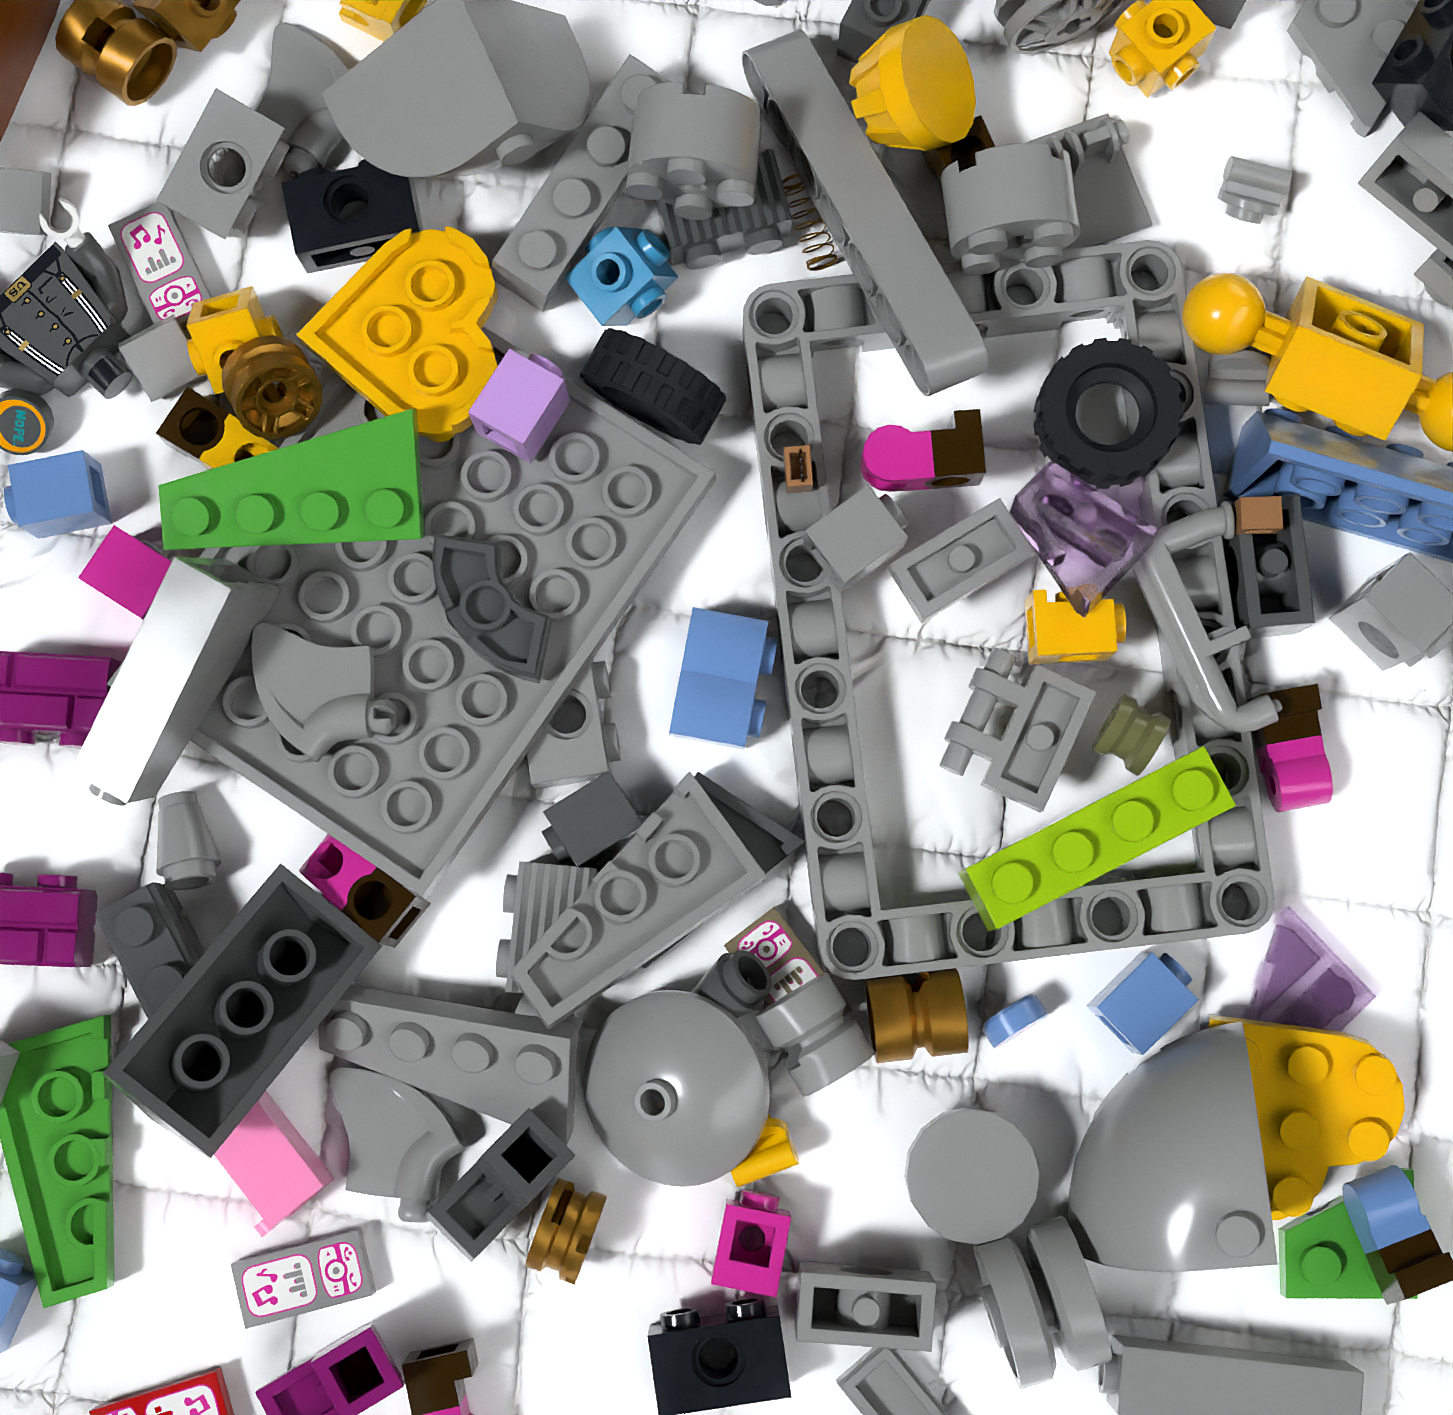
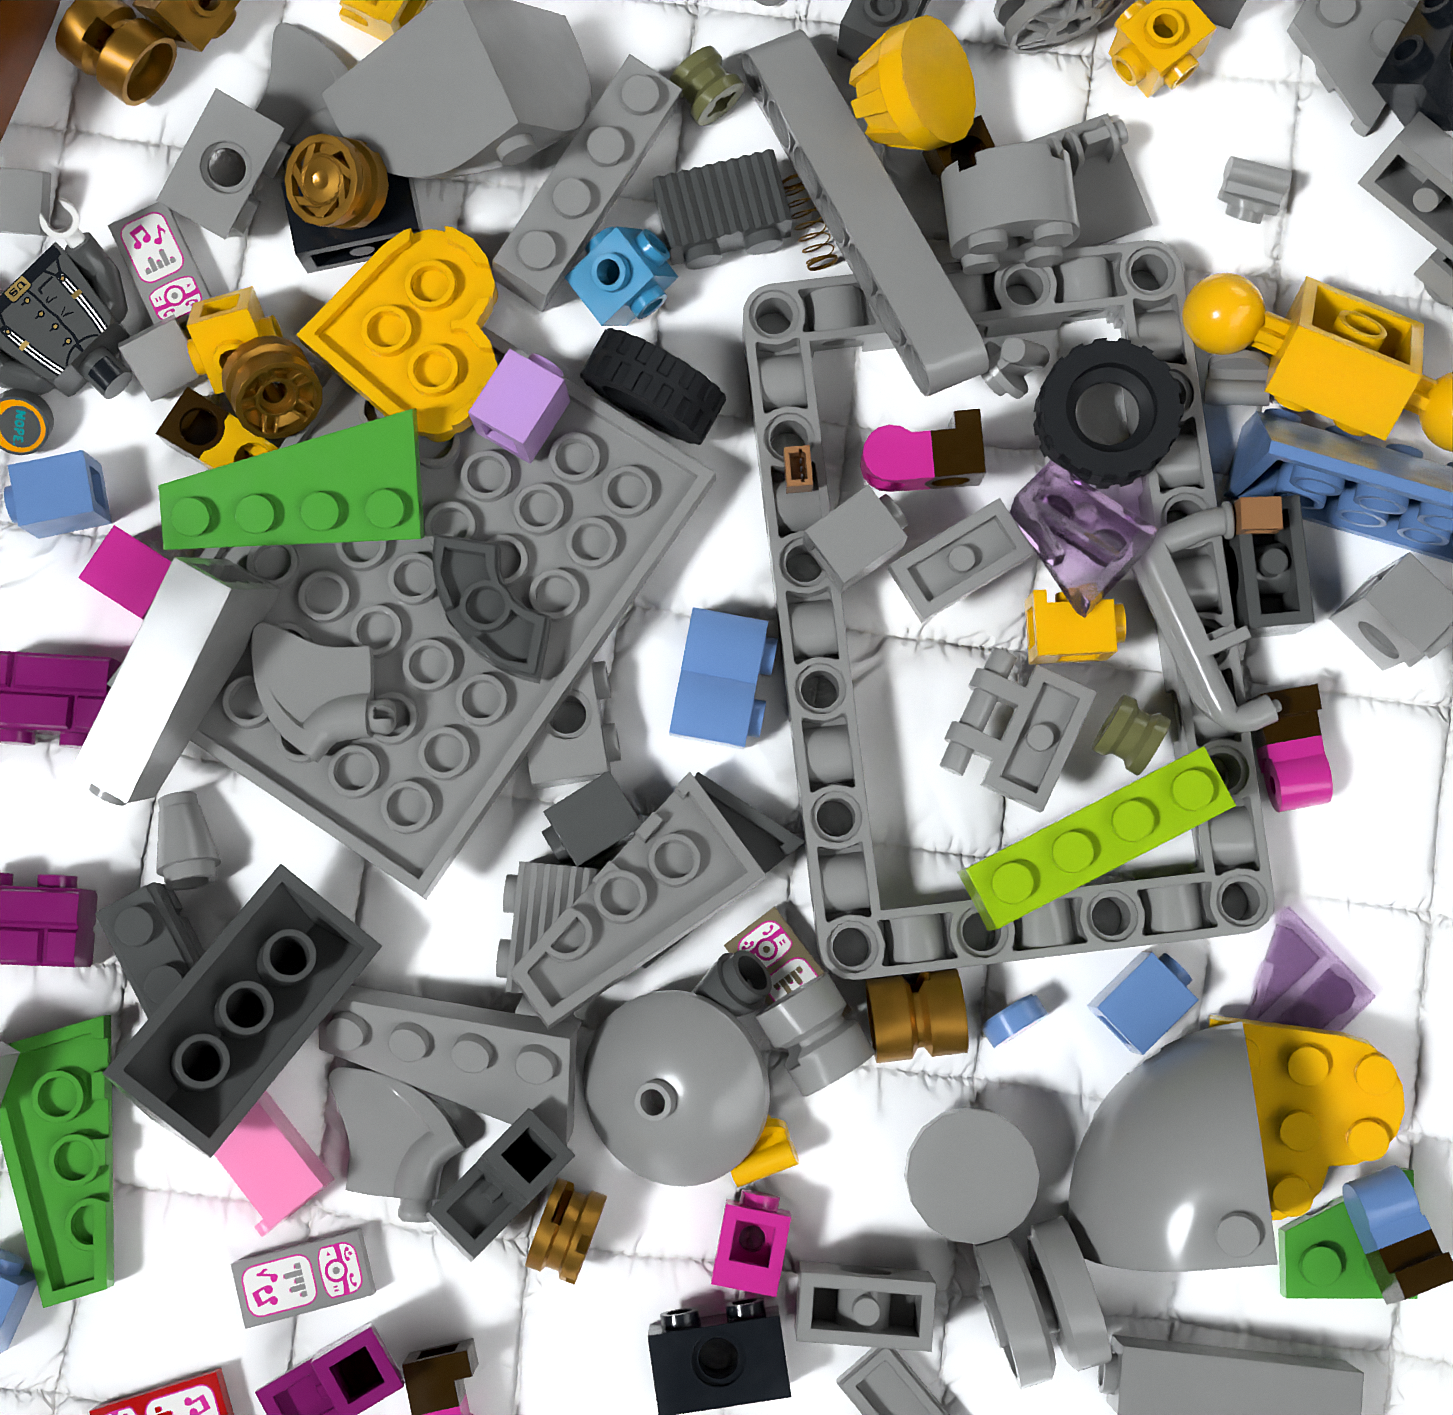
(339, 182): none -> pearl gold wheel
(363, 892): leg -> none
(694, 149): light grey brick -> none
(707, 85): none -> olive wheel
(1012, 363): none -> light grey plate

